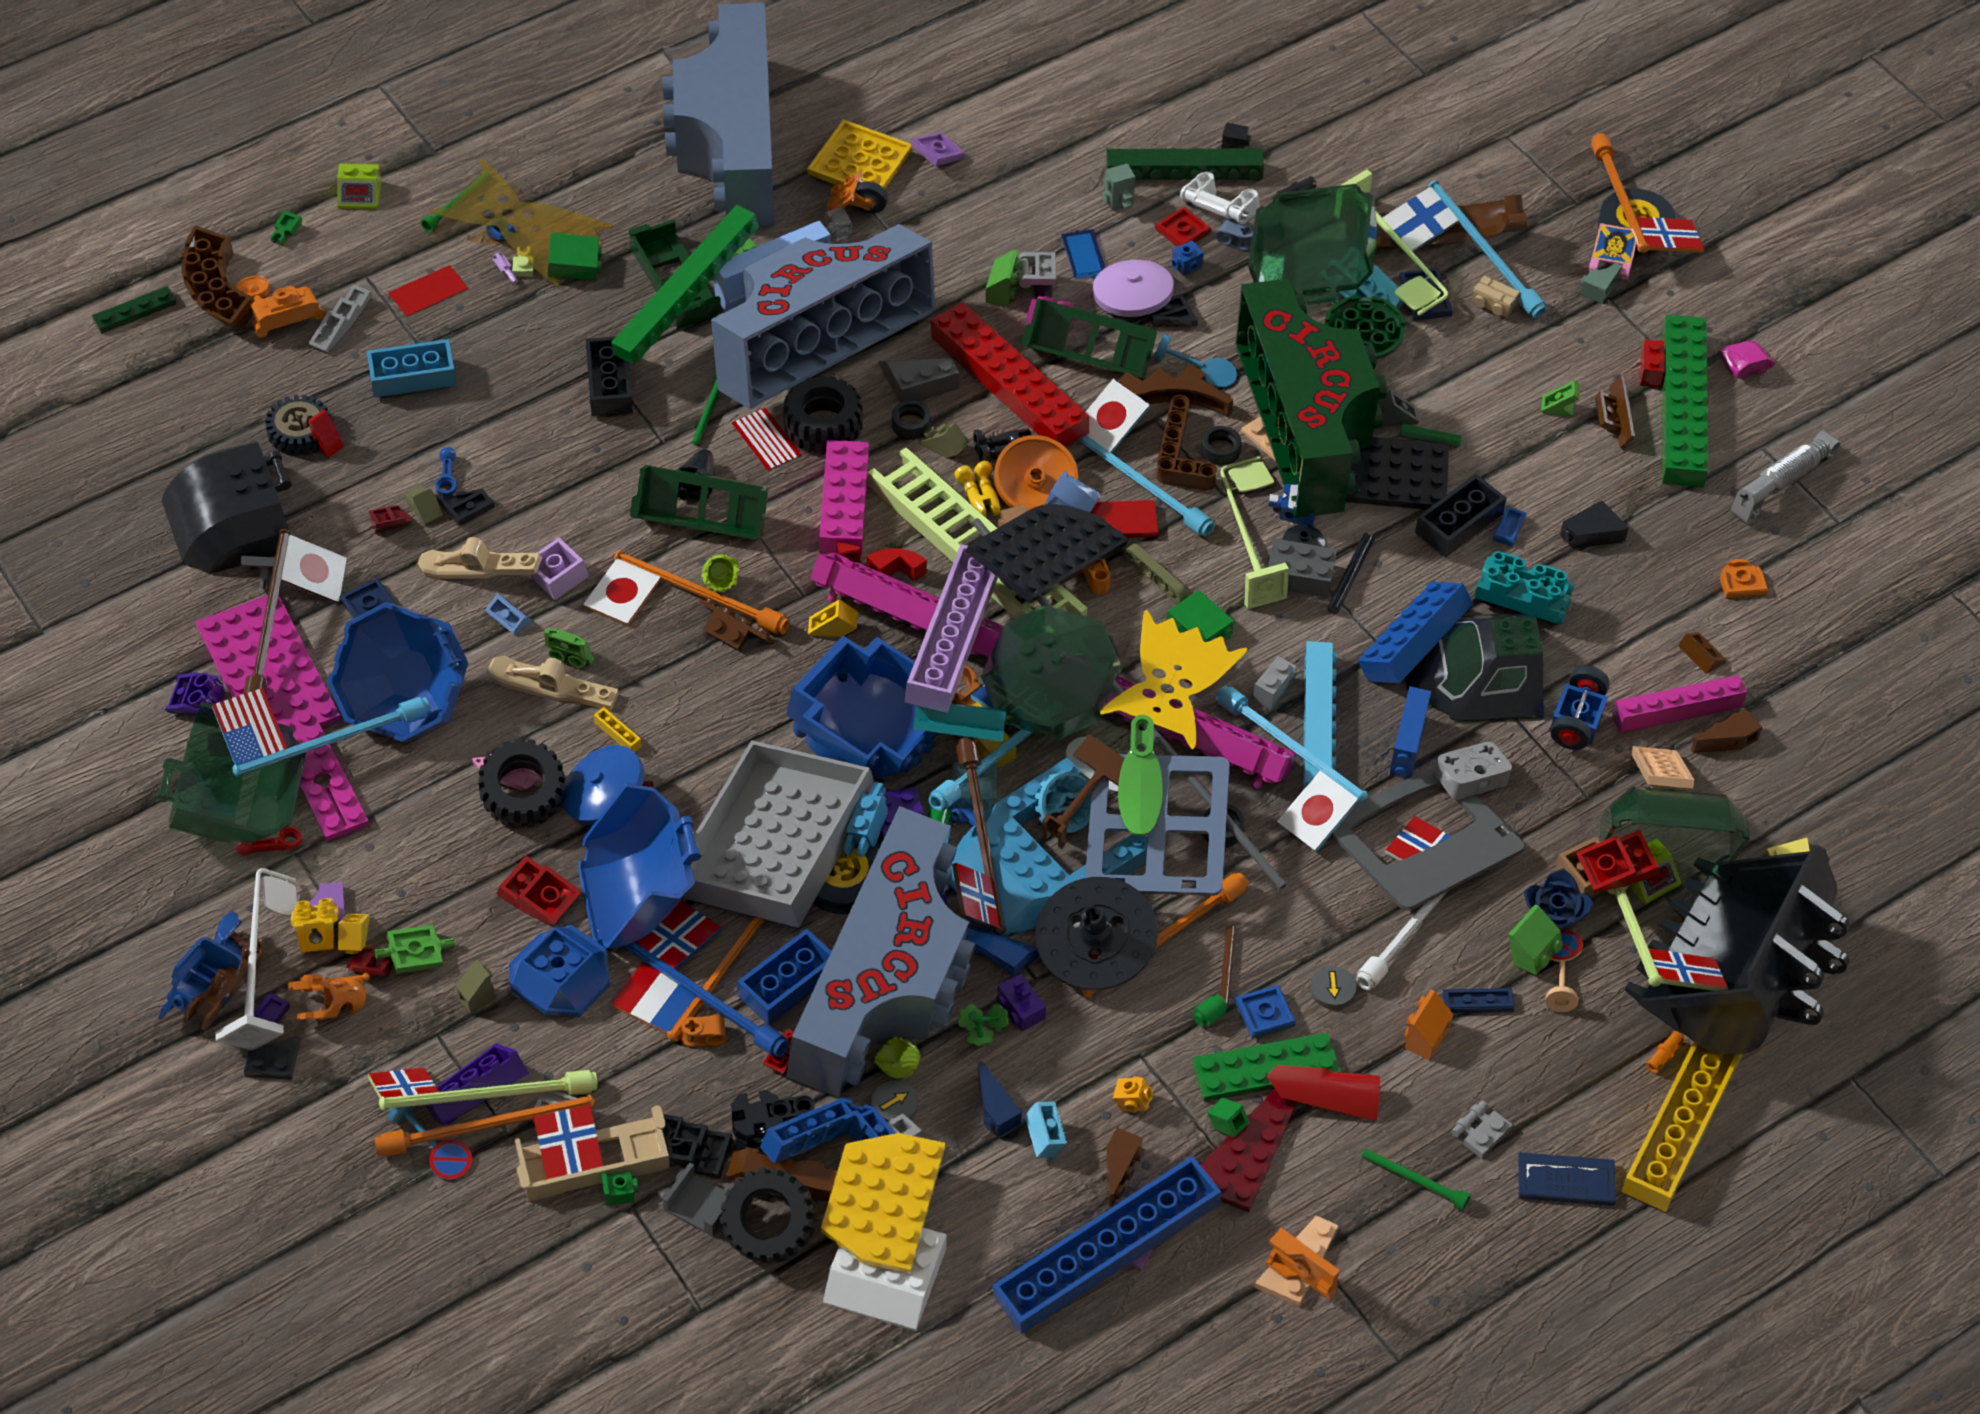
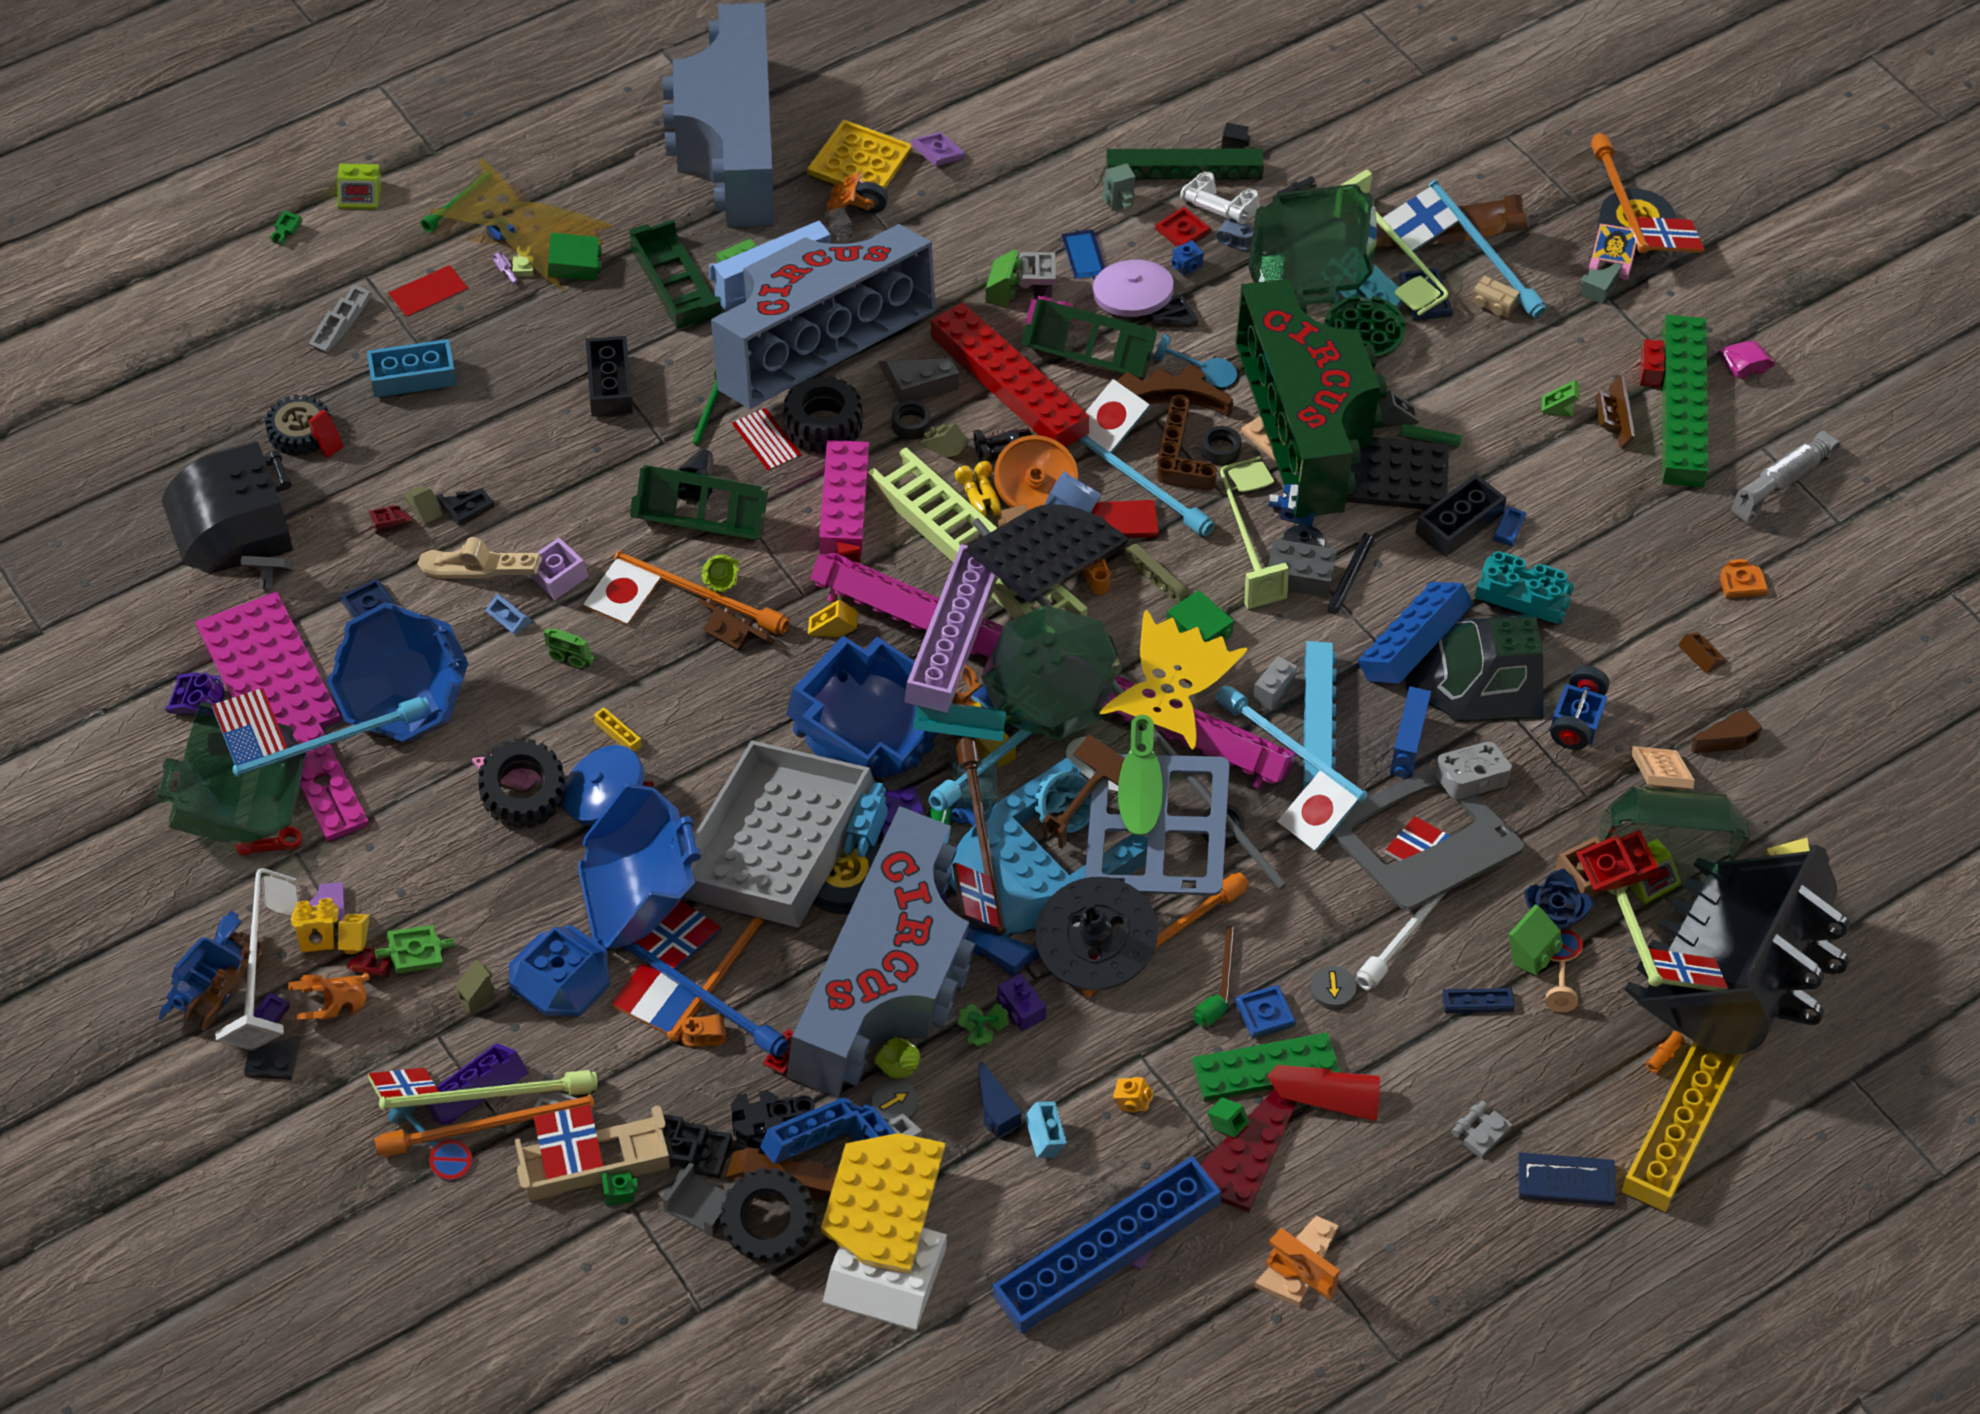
(134, 309): dark green plate -> none
(204, 276): reddish brown brick -> none
(283, 308): orange piece -> none
(302, 567): flag -> none
(447, 456): blue piece -> none
(538, 891): red slope -> none
(550, 682): tan piece -> none
(685, 284): green brick -> none
(784, 977): blue brick -> none
(894, 559): red brick -> none
(1121, 1156): reddish brown slope -> none
(1428, 1025): orange slope -> none
(1458, 1198): green piece -> none
(1594, 527): black slope -> none
(1679, 704): dark pink brick -> none

